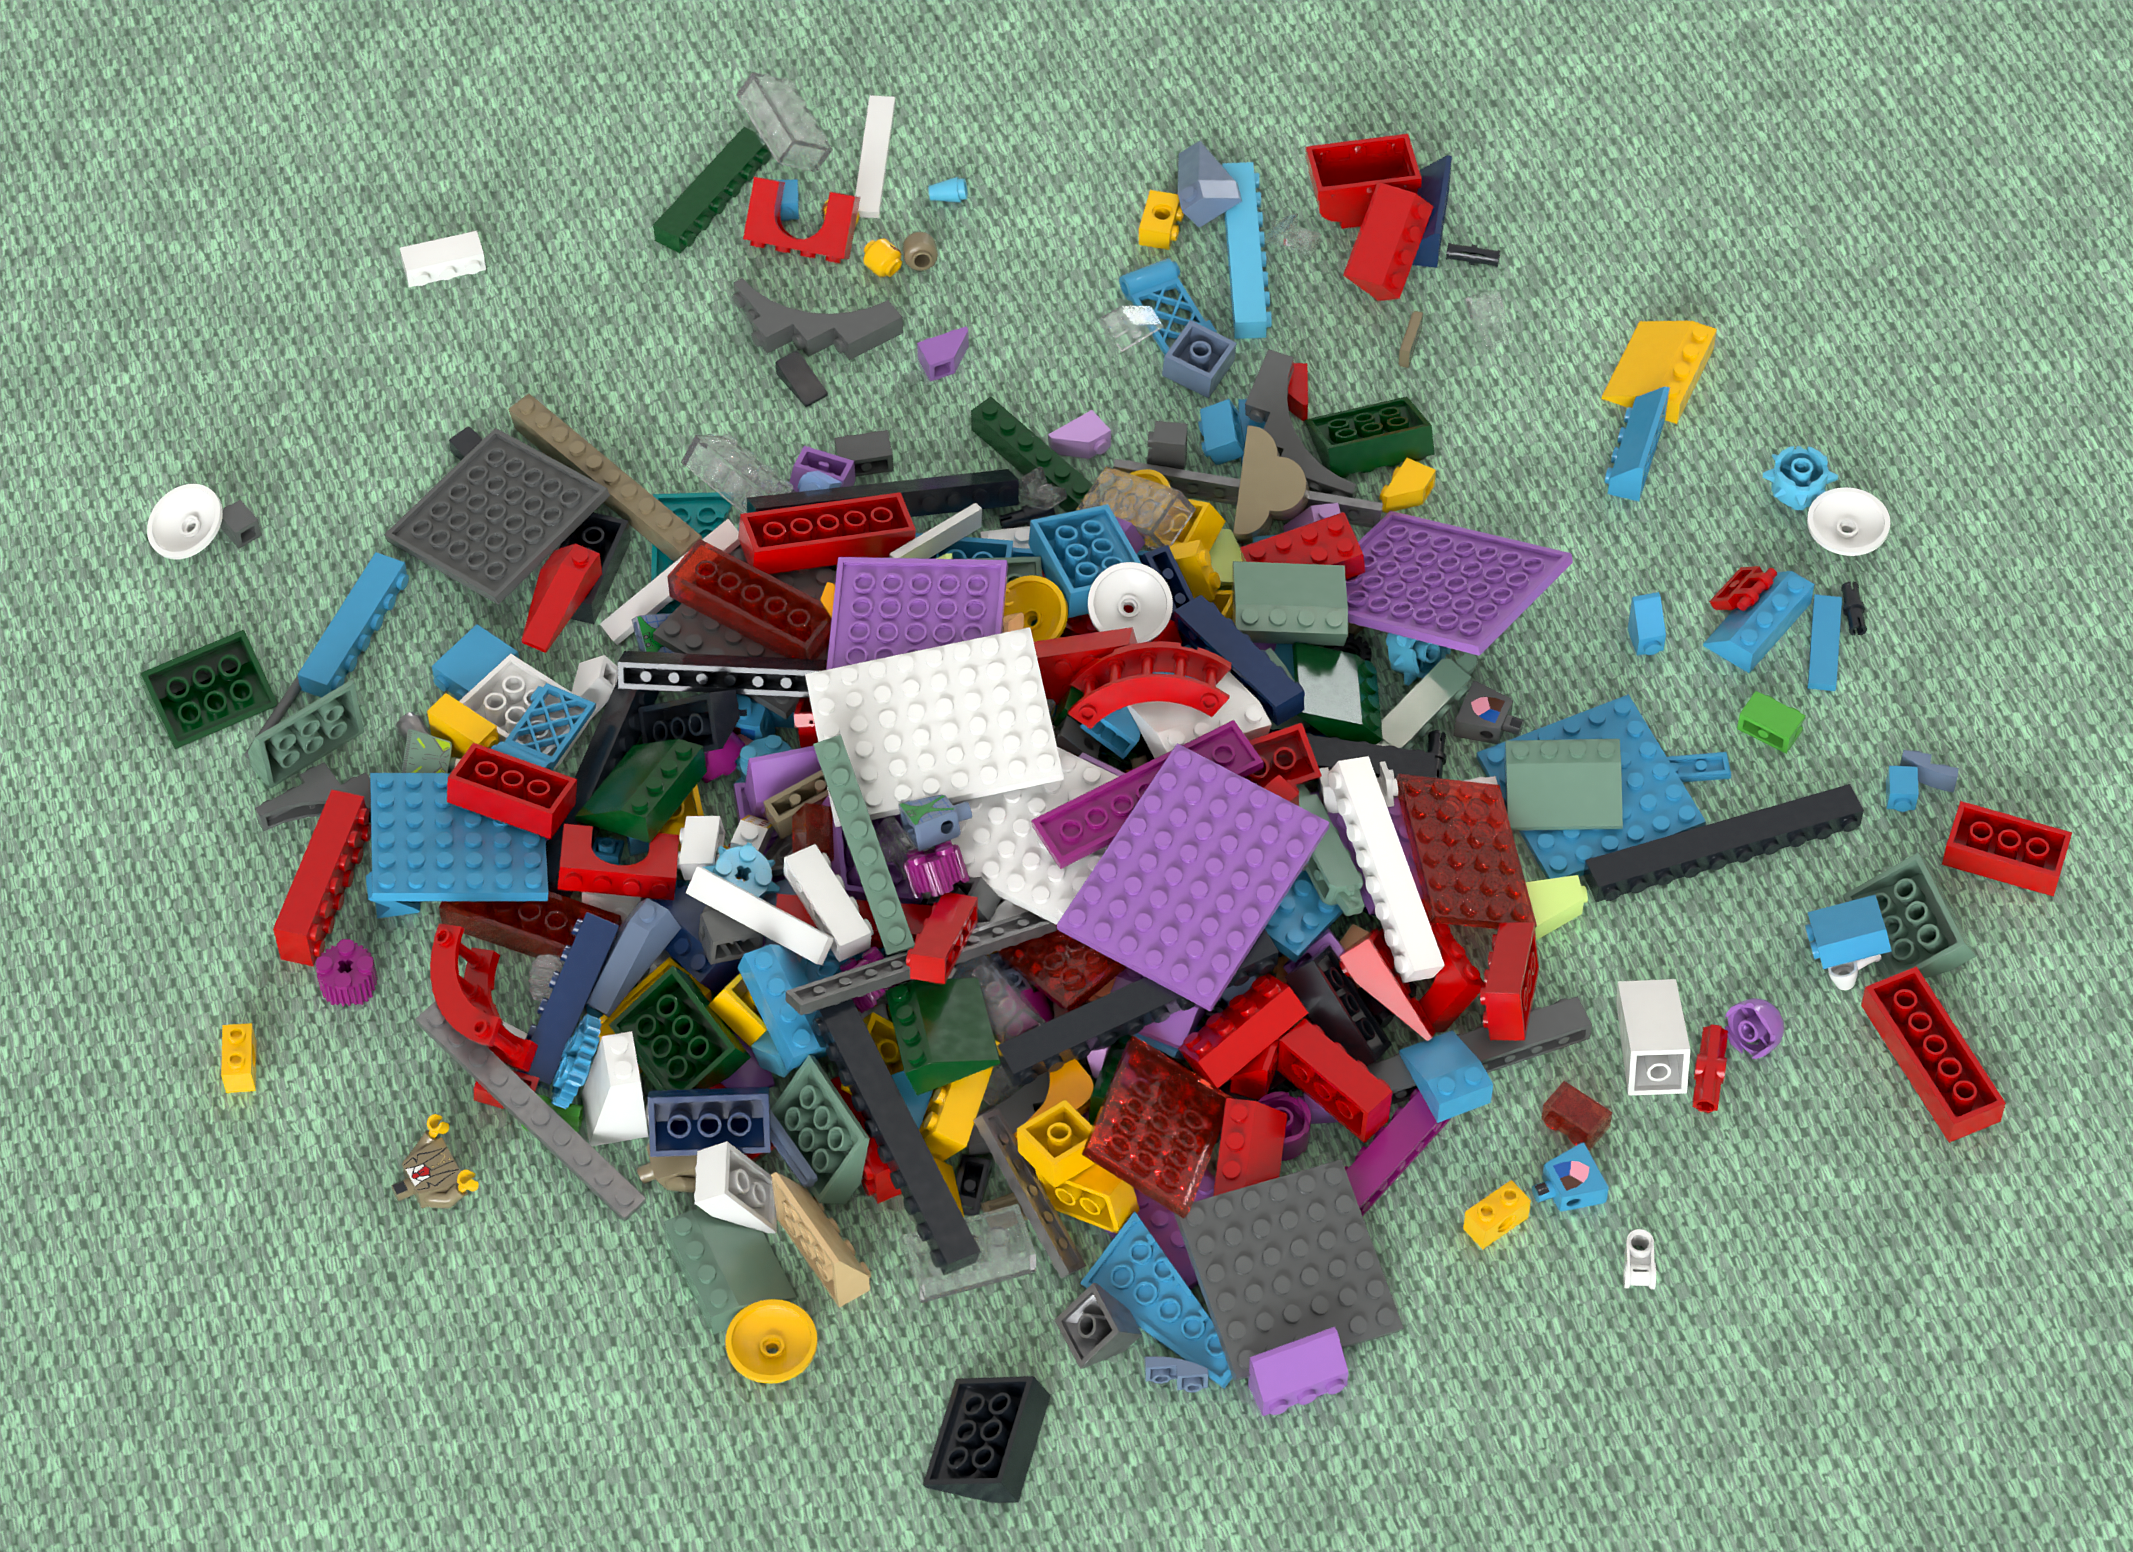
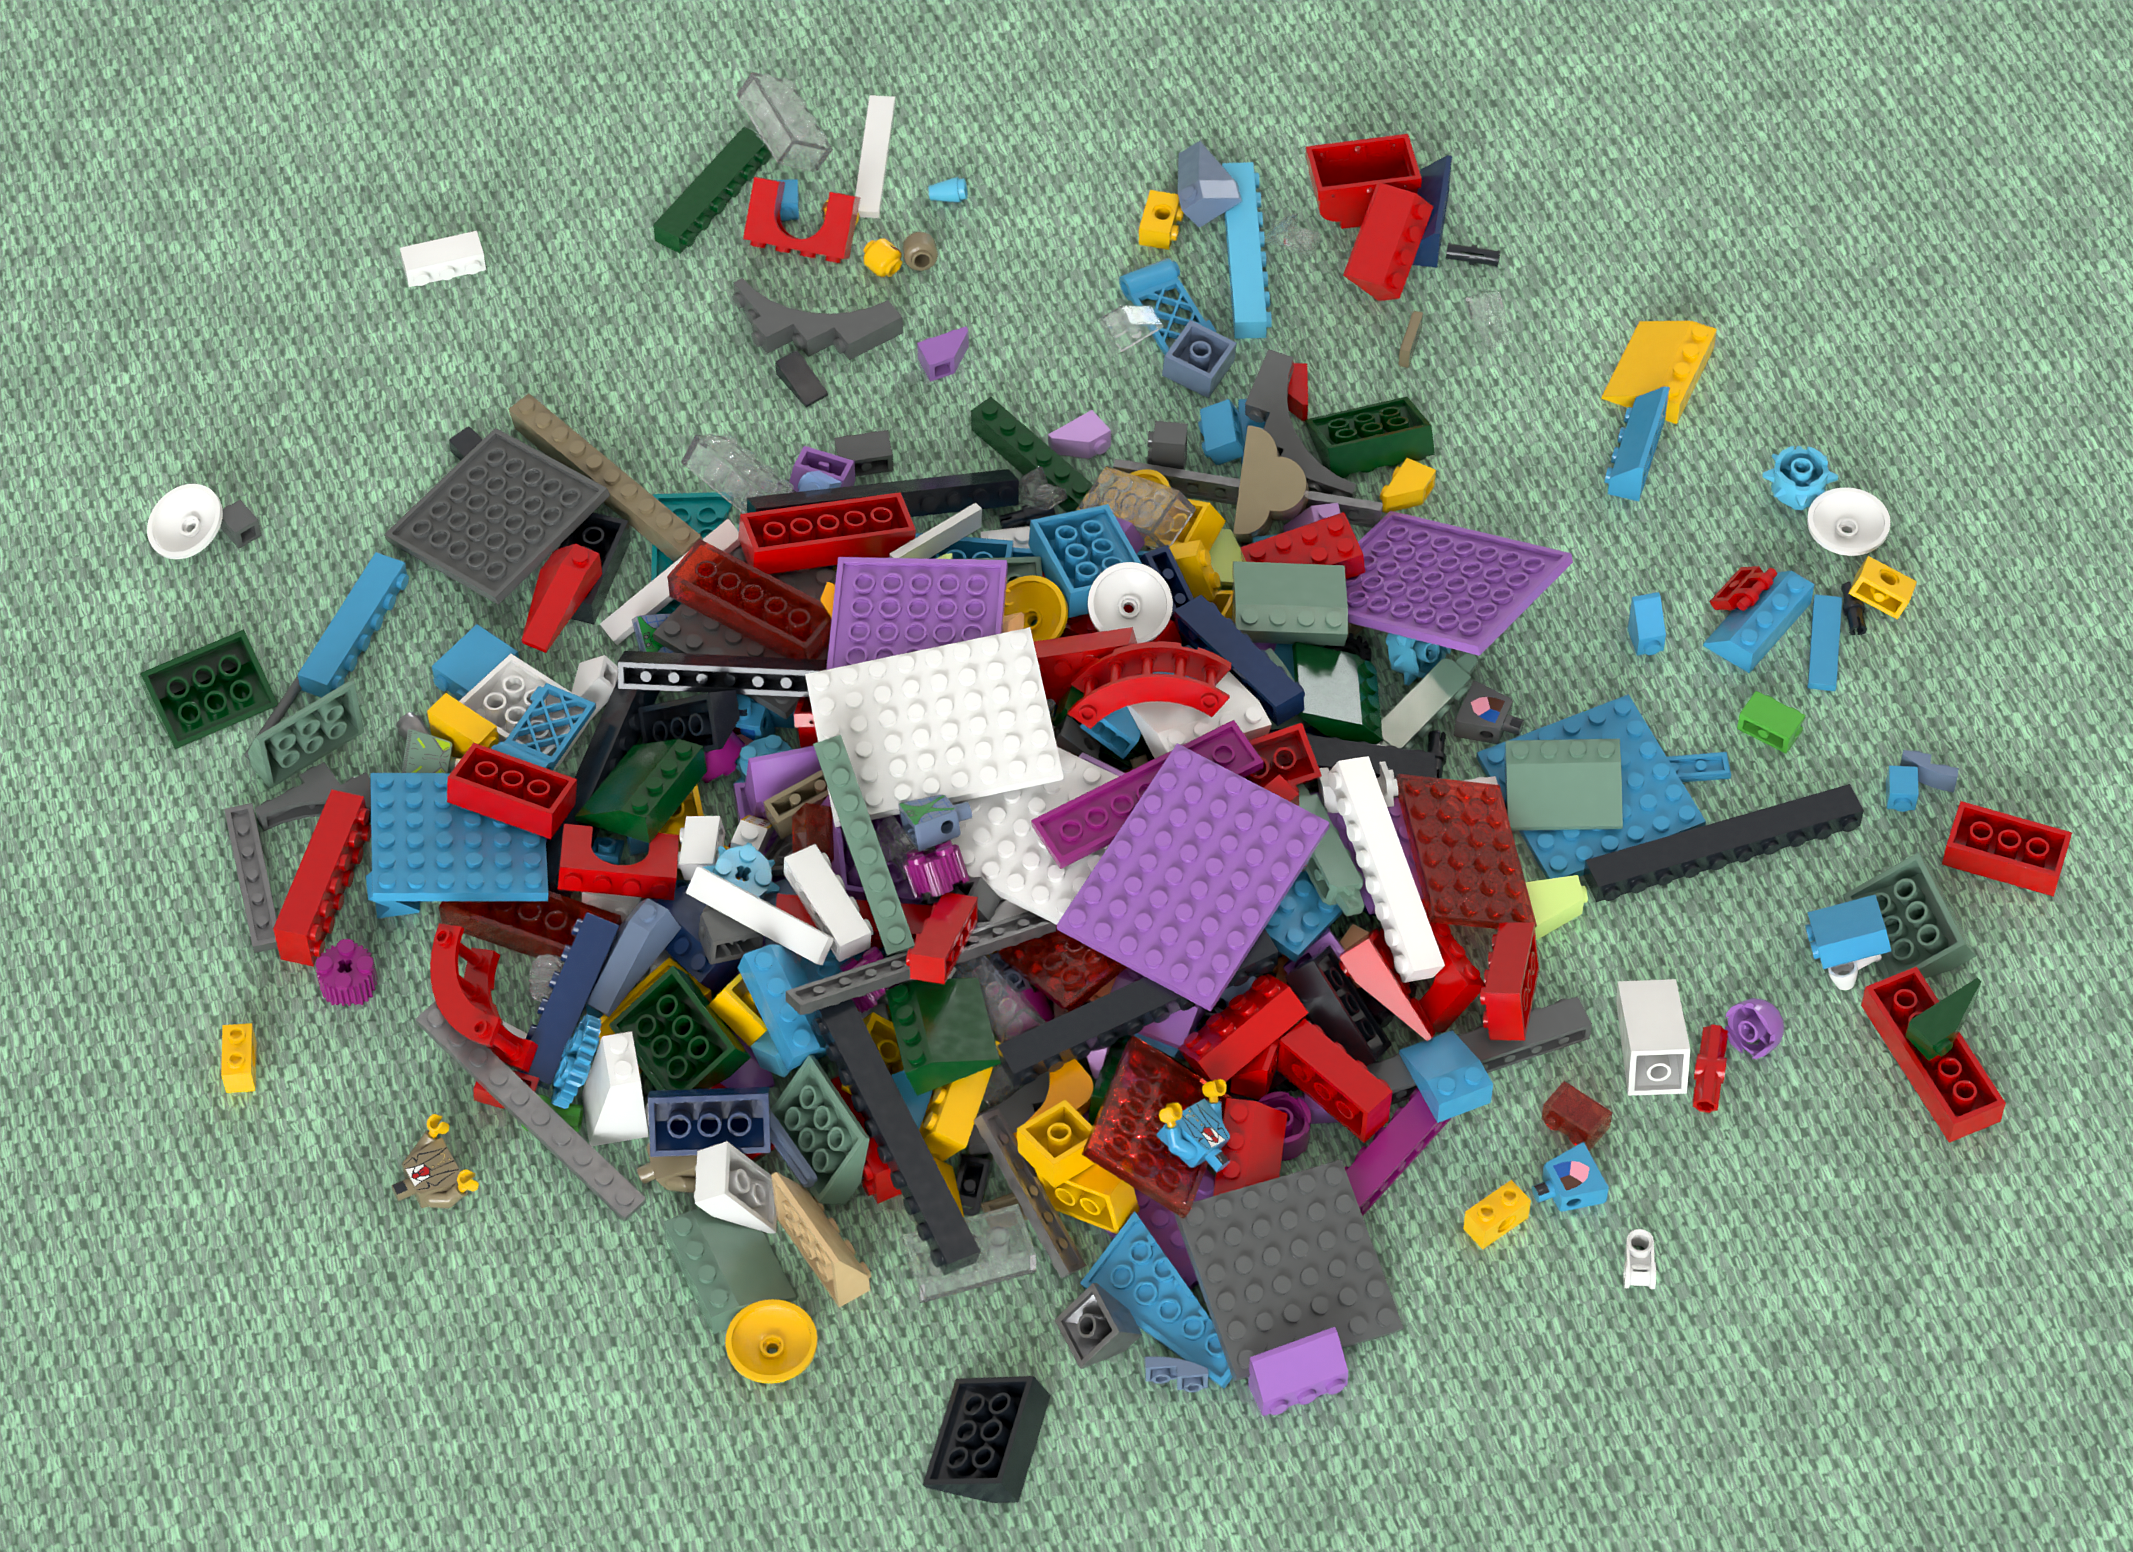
(252, 876): none -> flat silver plate
(1197, 1131): none -> dark azure torso
(1882, 587): none -> yellow brick
(1938, 1026): none -> dark green slope

